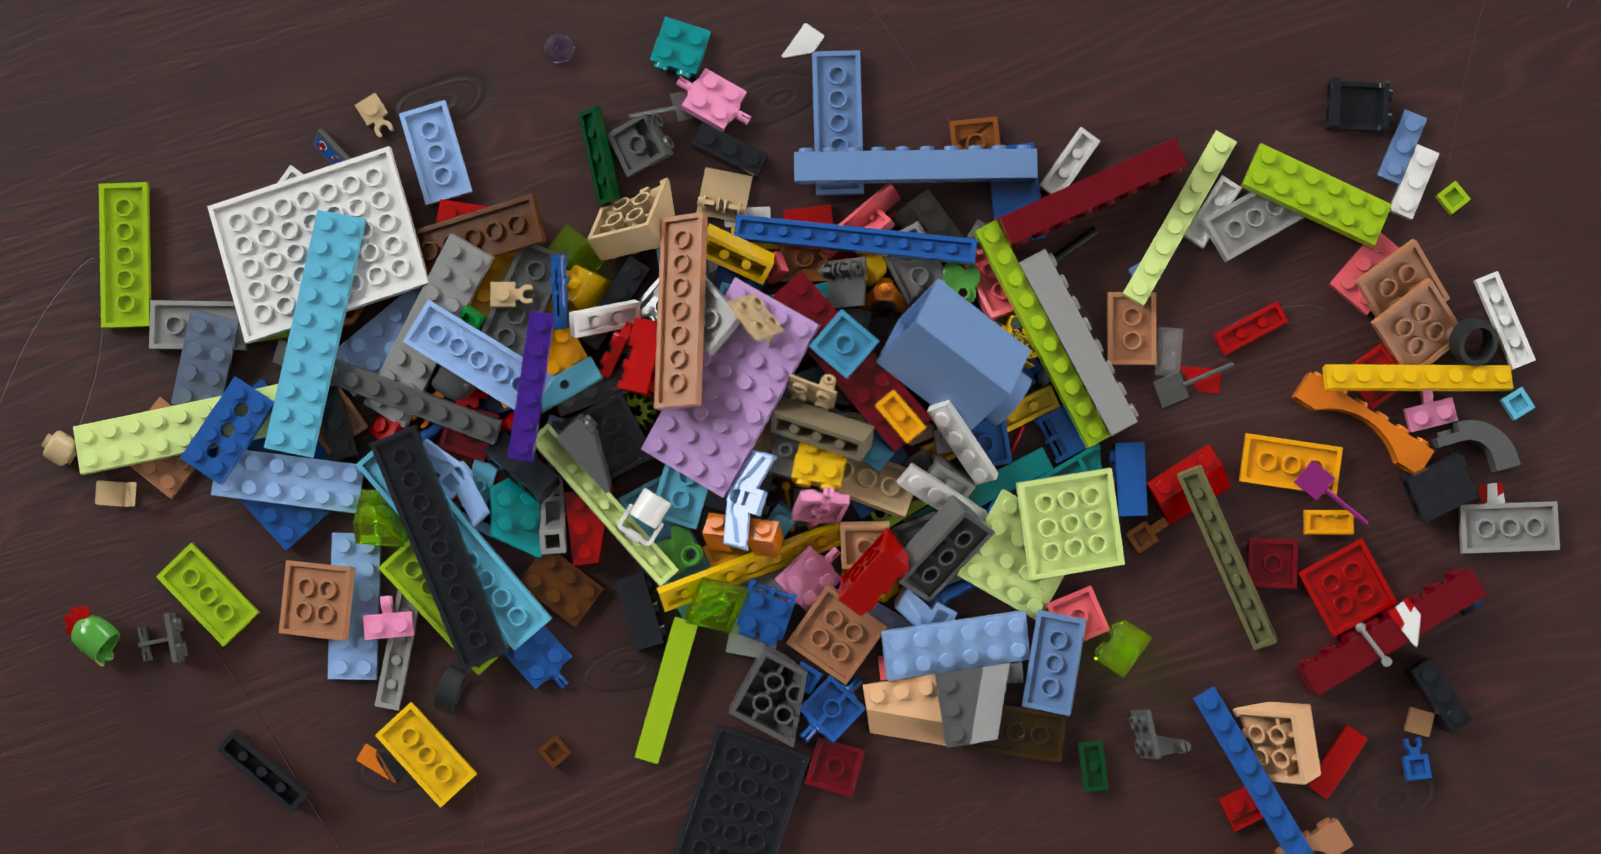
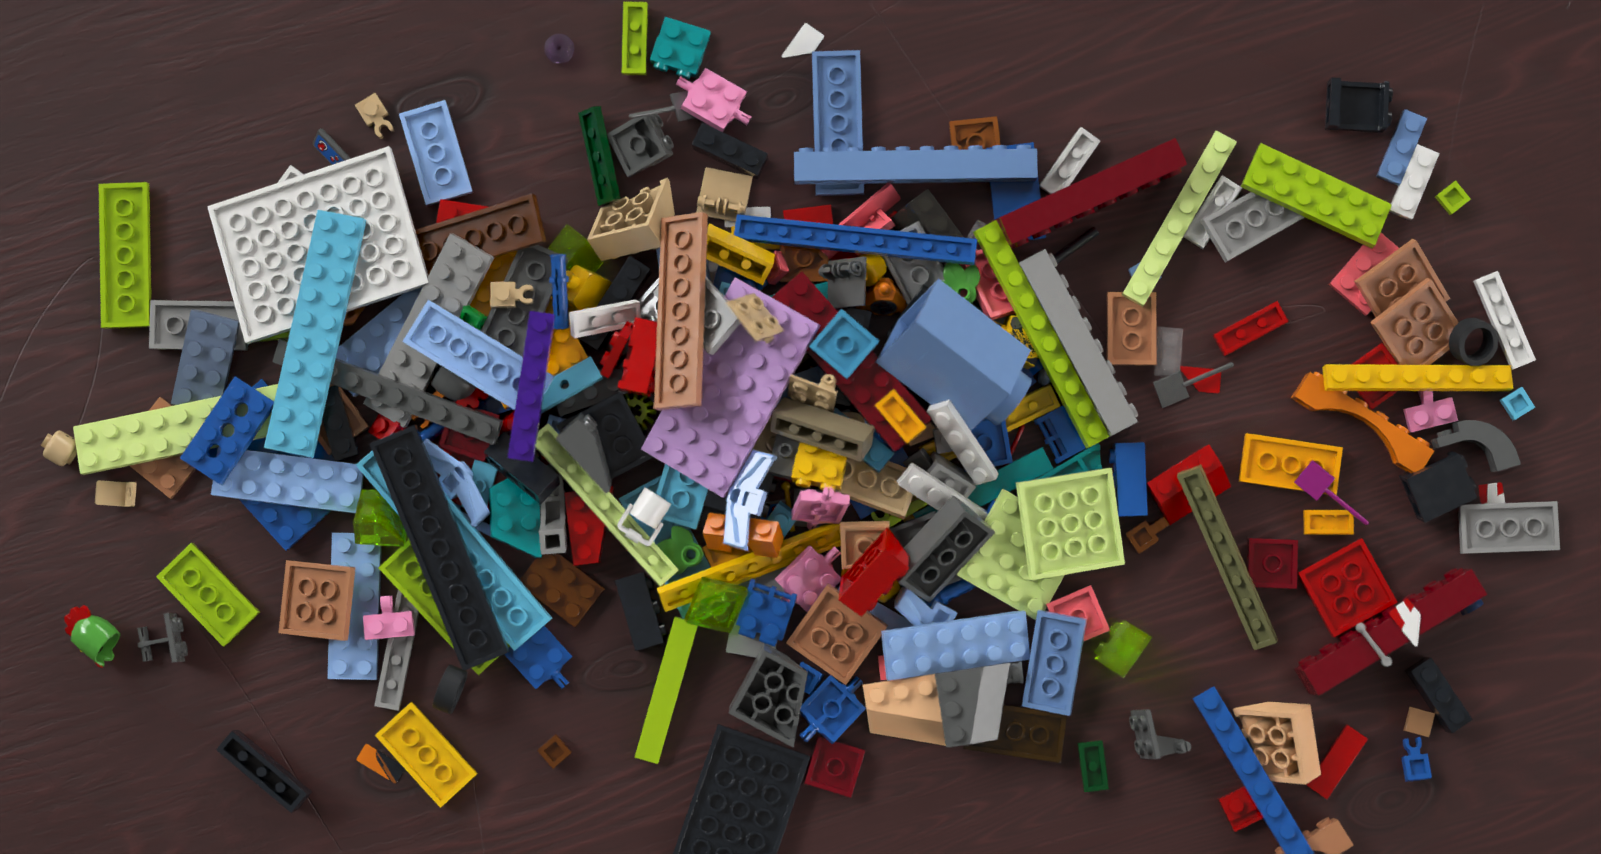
(634, 38): none -> lime plate

